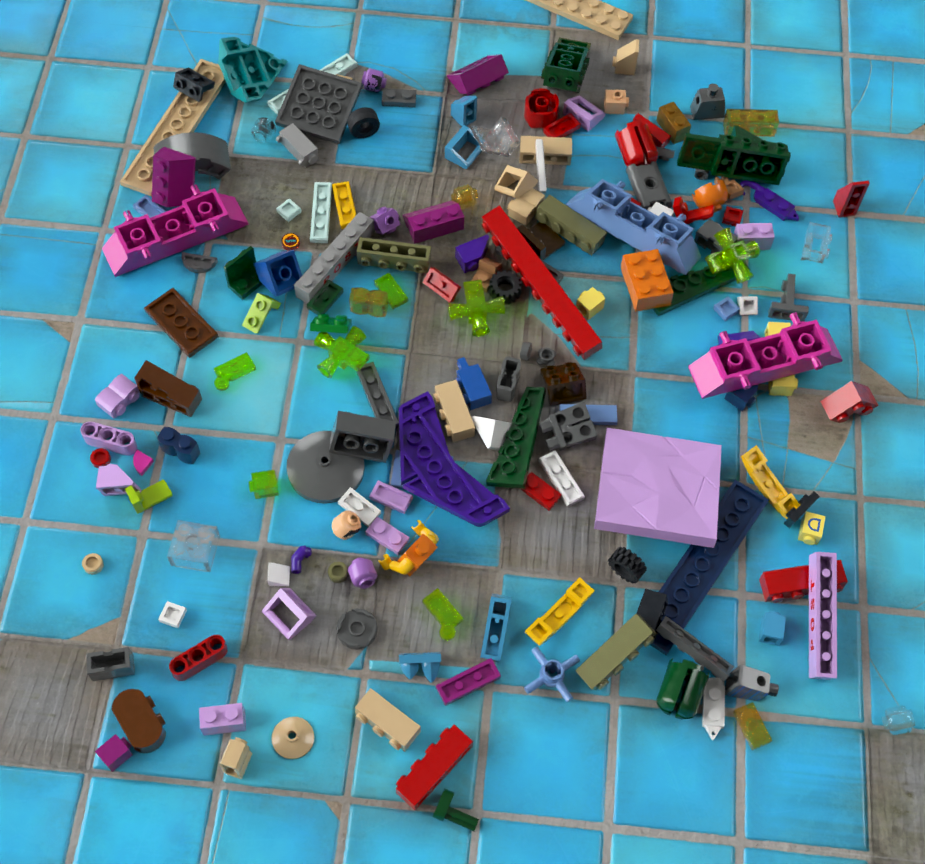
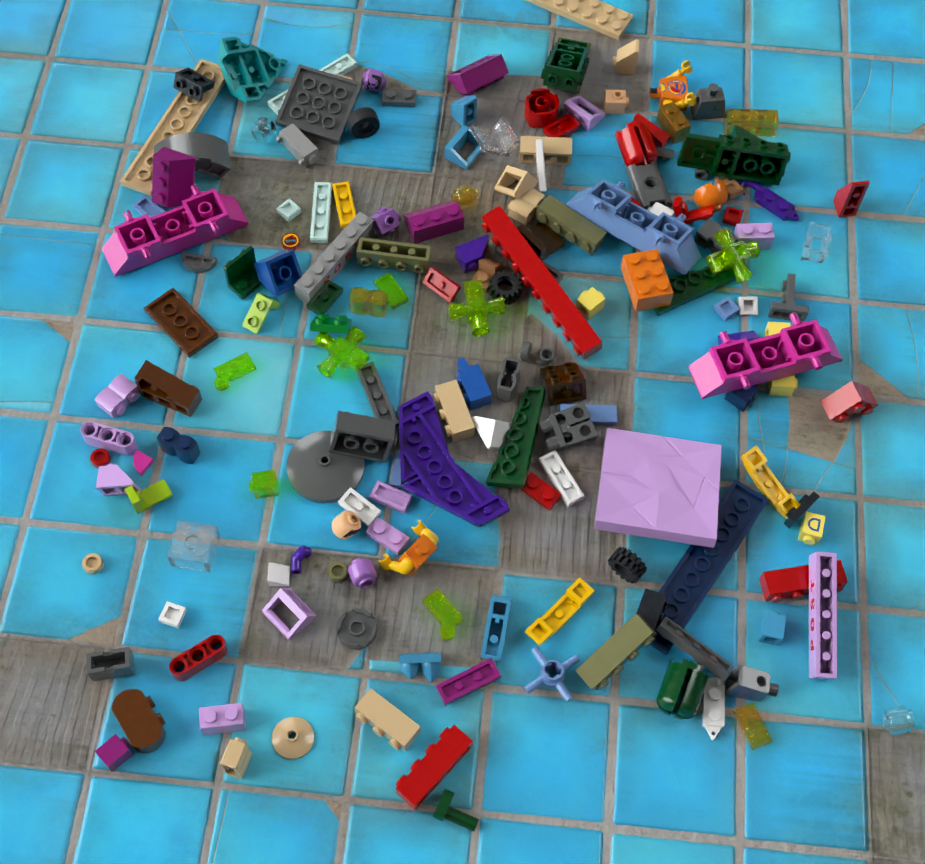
(675, 89): none -> torso

